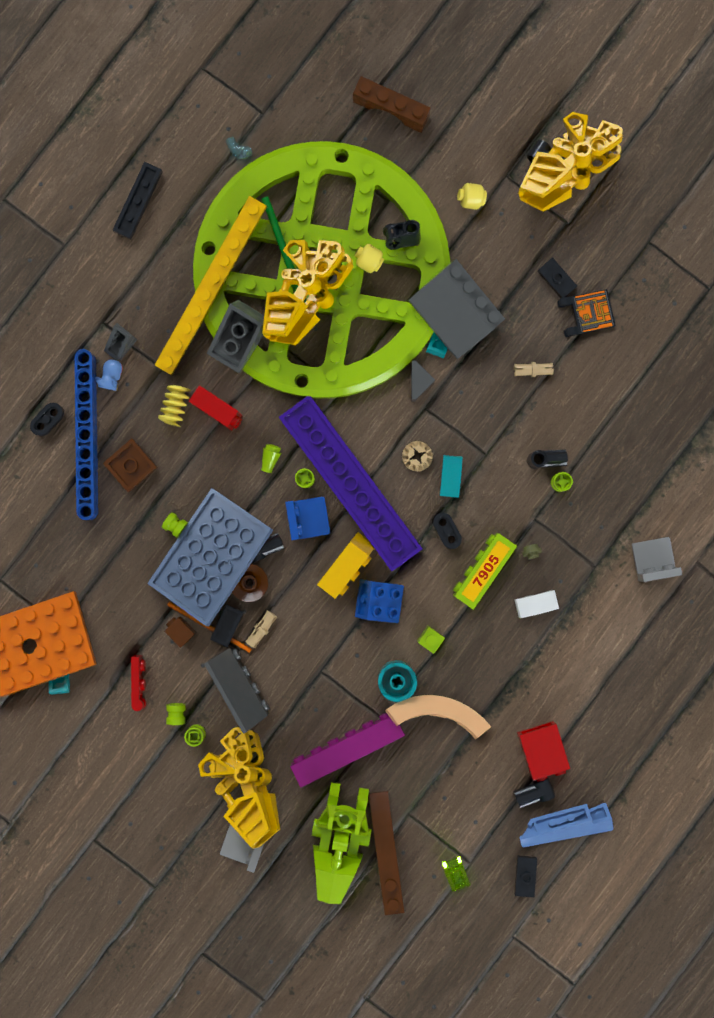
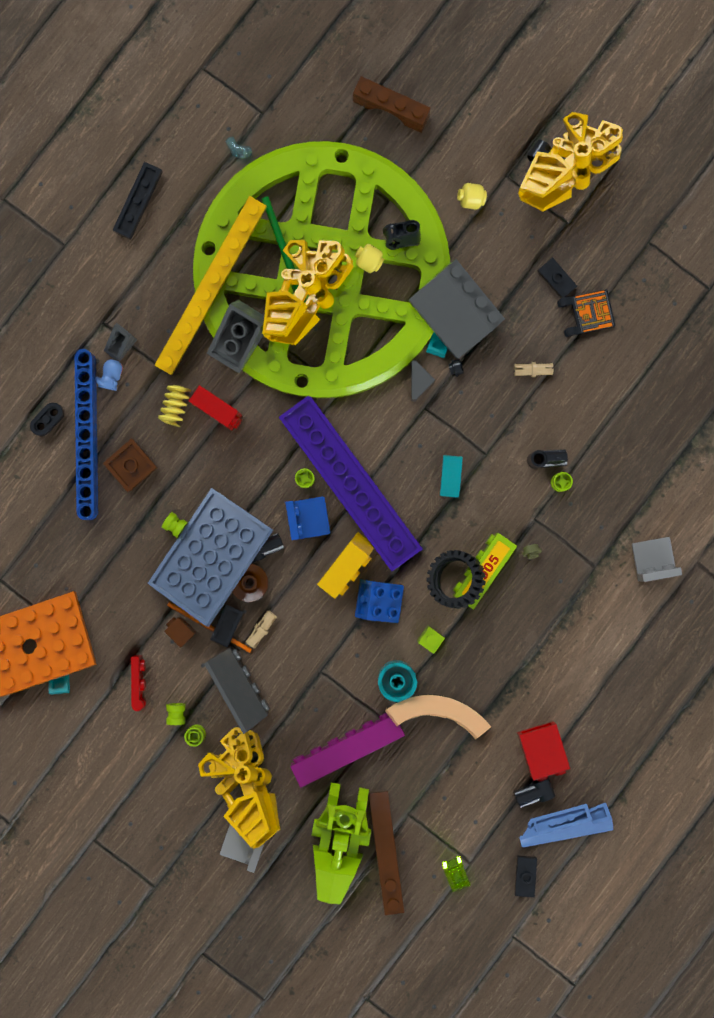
(270, 457): lime cone -> none
(415, 465): tan gear -> none
(435, 577): none -> black tyre
(448, 530): black plate -> none
(456, 367): none -> black plate
(536, 604): white slope -> none

